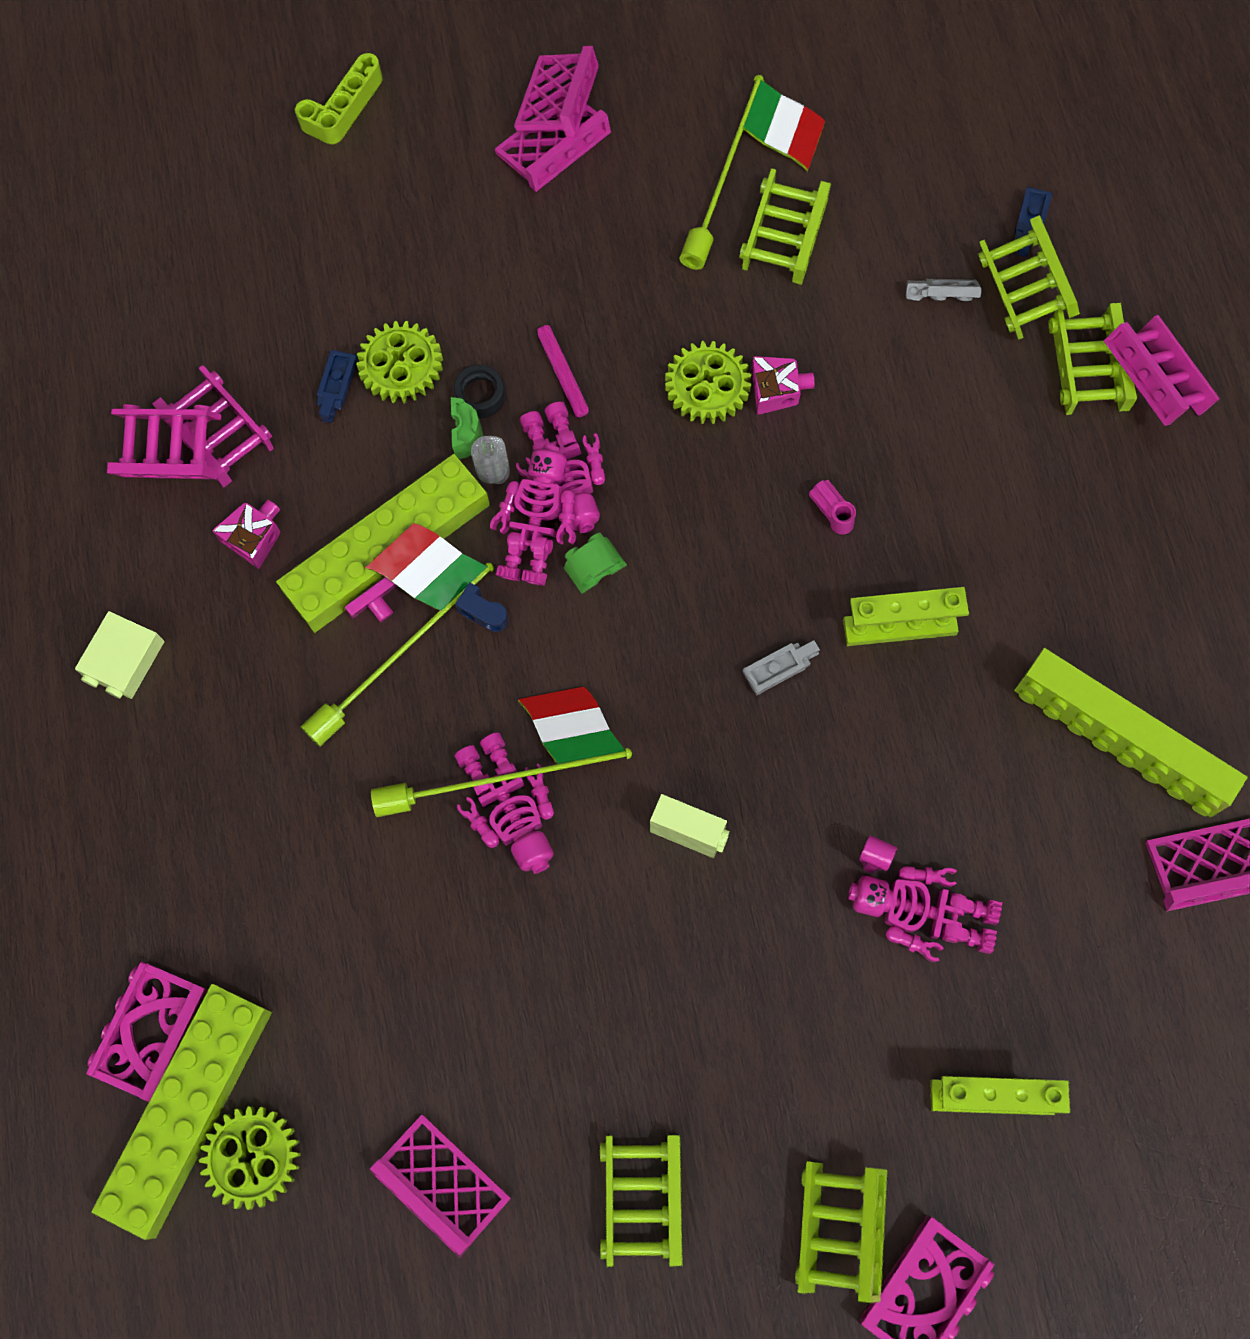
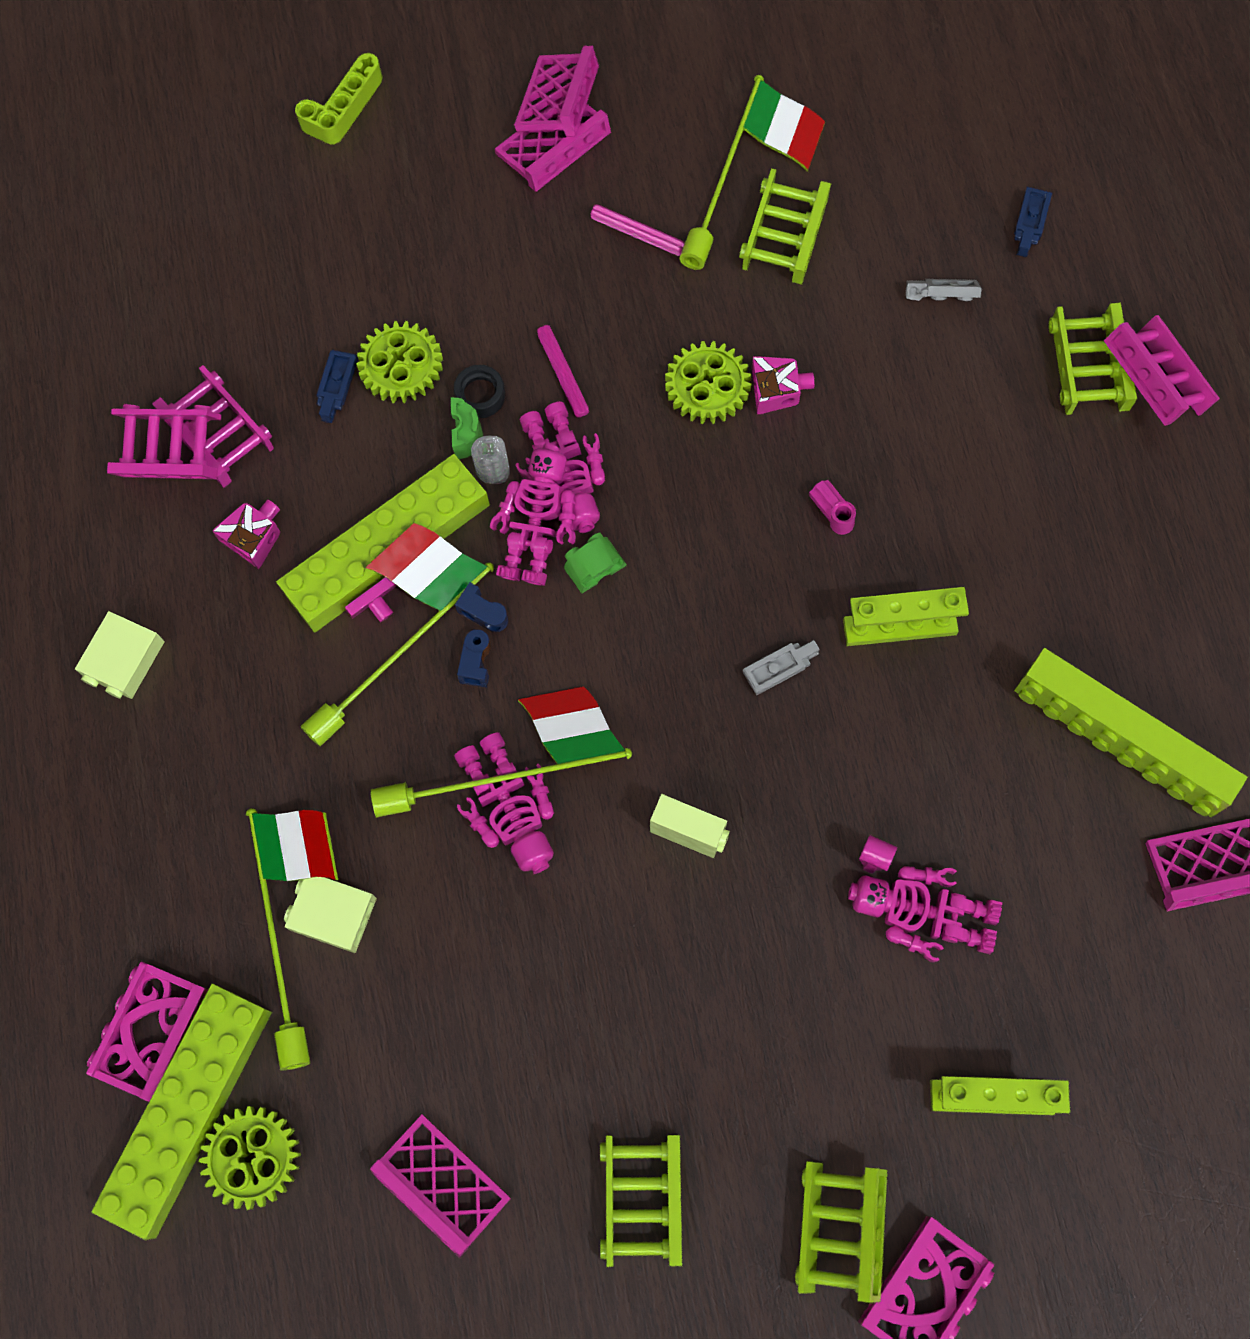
(290, 849): none -> flag
(330, 912): none -> yellowish green brick
(474, 651): none -> dark blue leg
(637, 229): none -> dark pink axle
(1054, 279): lime fence -> none

